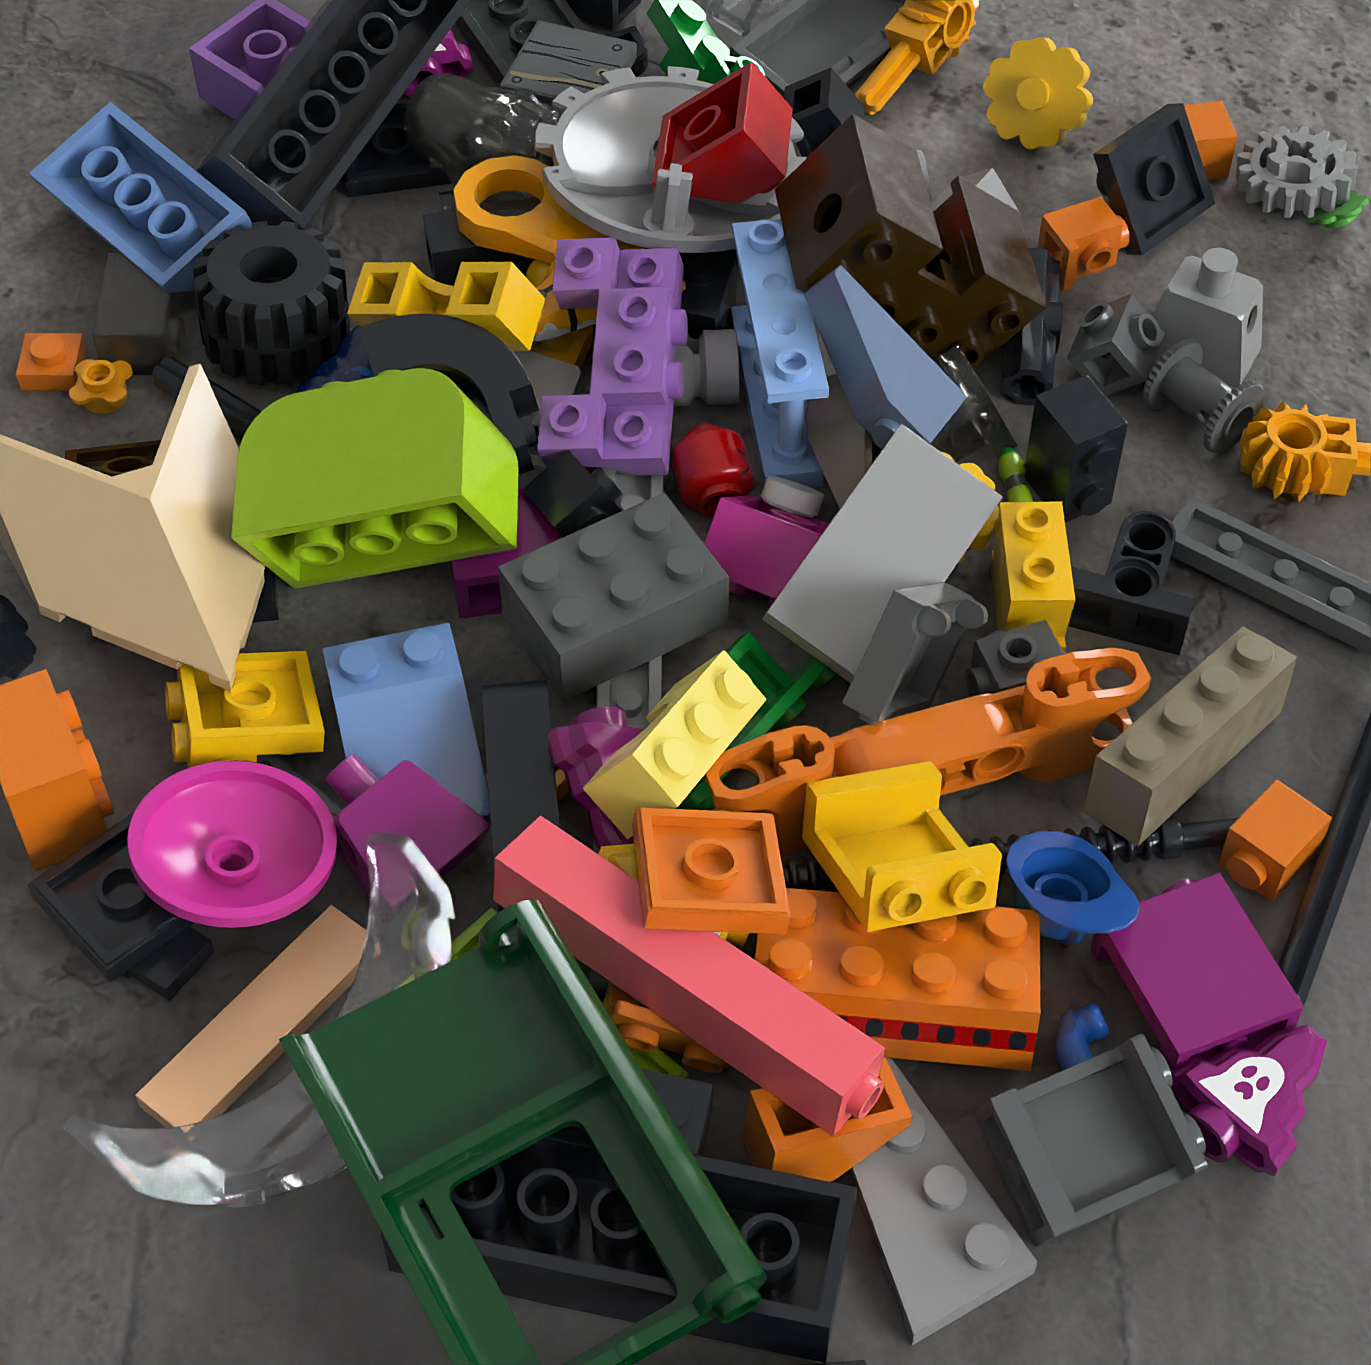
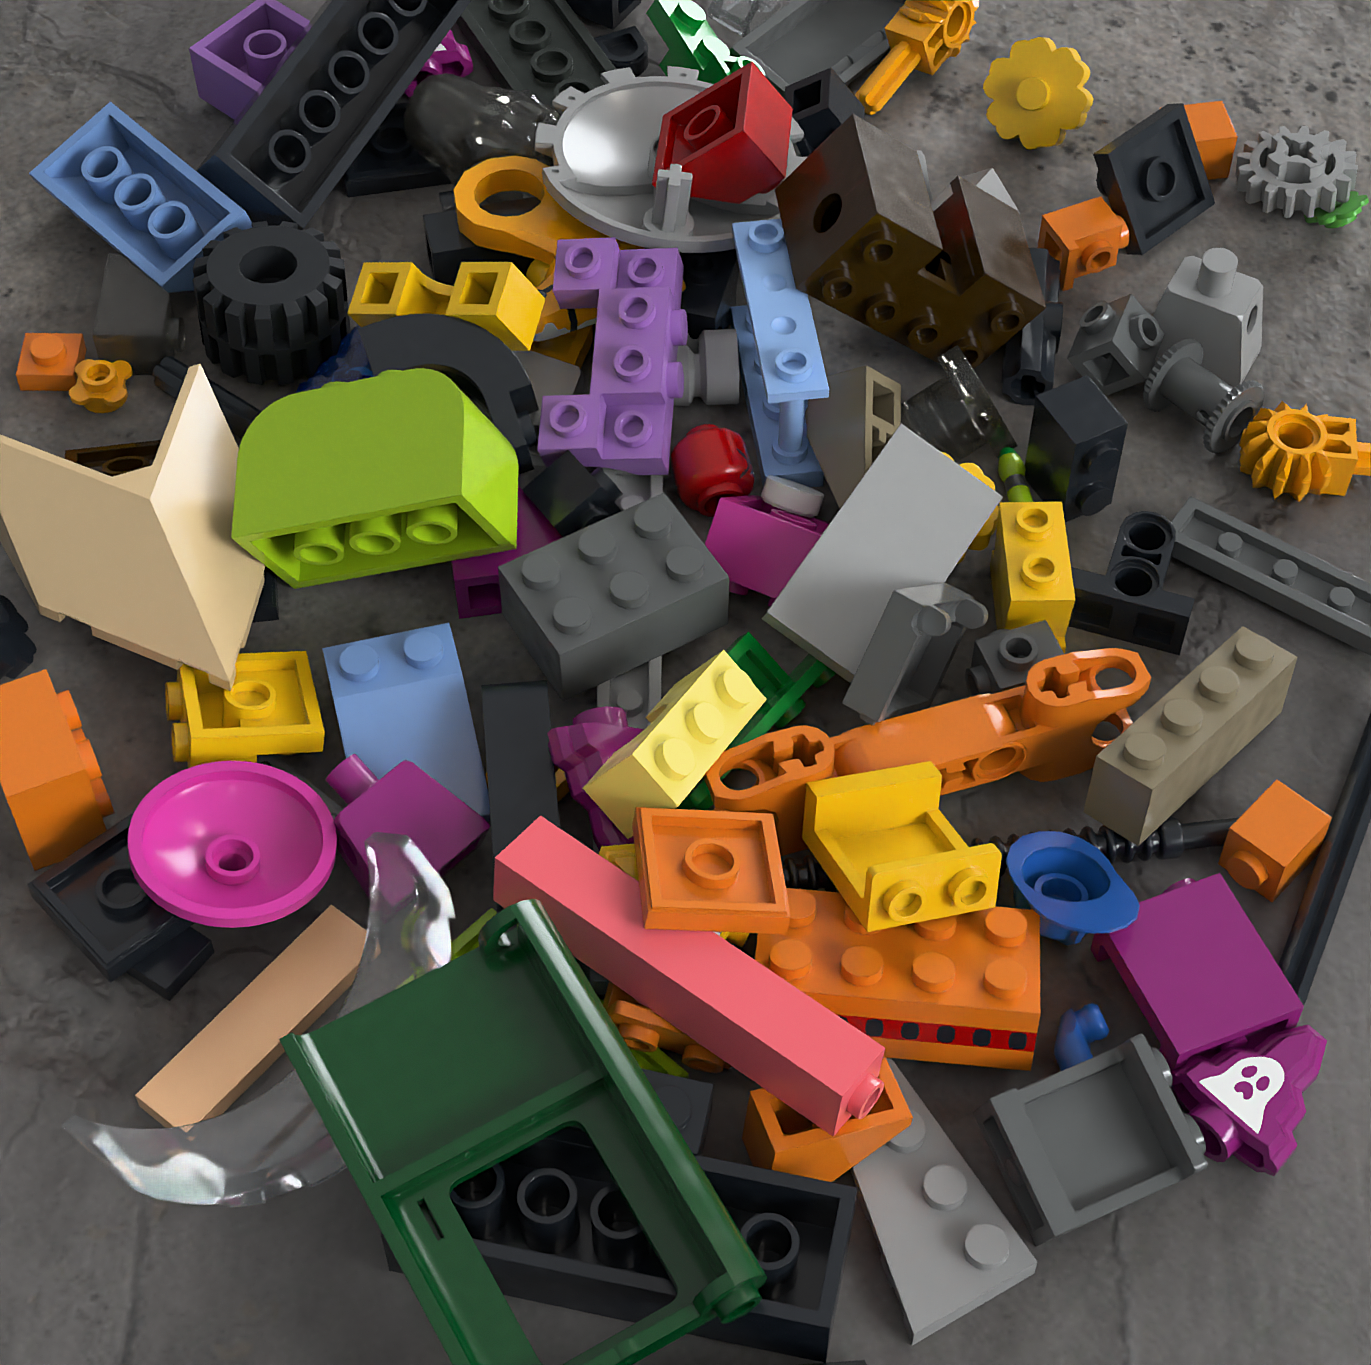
(565, 57): dark grey tile -> none
(879, 364): sand blue slope -> none

